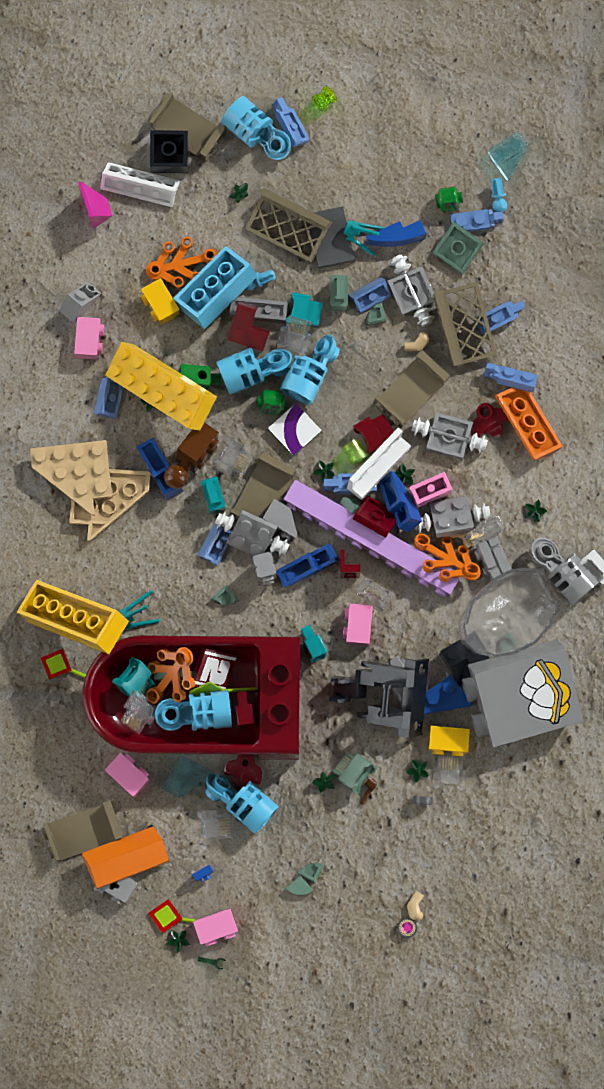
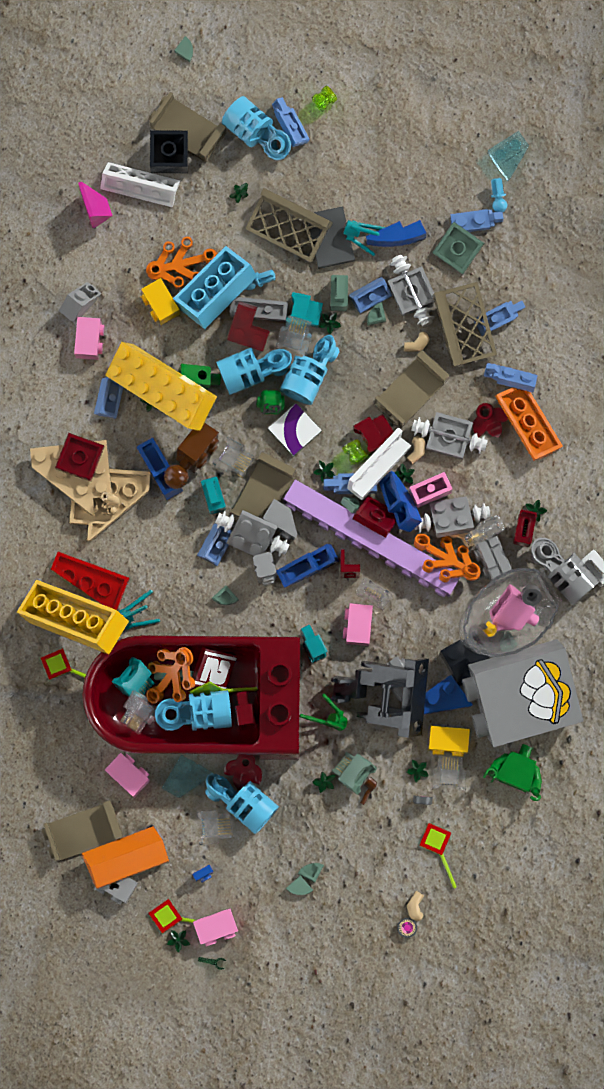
(79, 457): none -> dark red tile
(93, 580): none -> red wing
(112, 502): none -> tan arm
(185, 49): none -> sand green tile
(330, 322): none -> dark green plant
(335, 720): none -> green plant
(419, 449): none -> tan arm
(435, 840): none -> piece
(448, 199): green head -> none
(514, 610): none -> bright pink torso
(517, 771): none -> green torso
(524, 528): none -> dark red piece

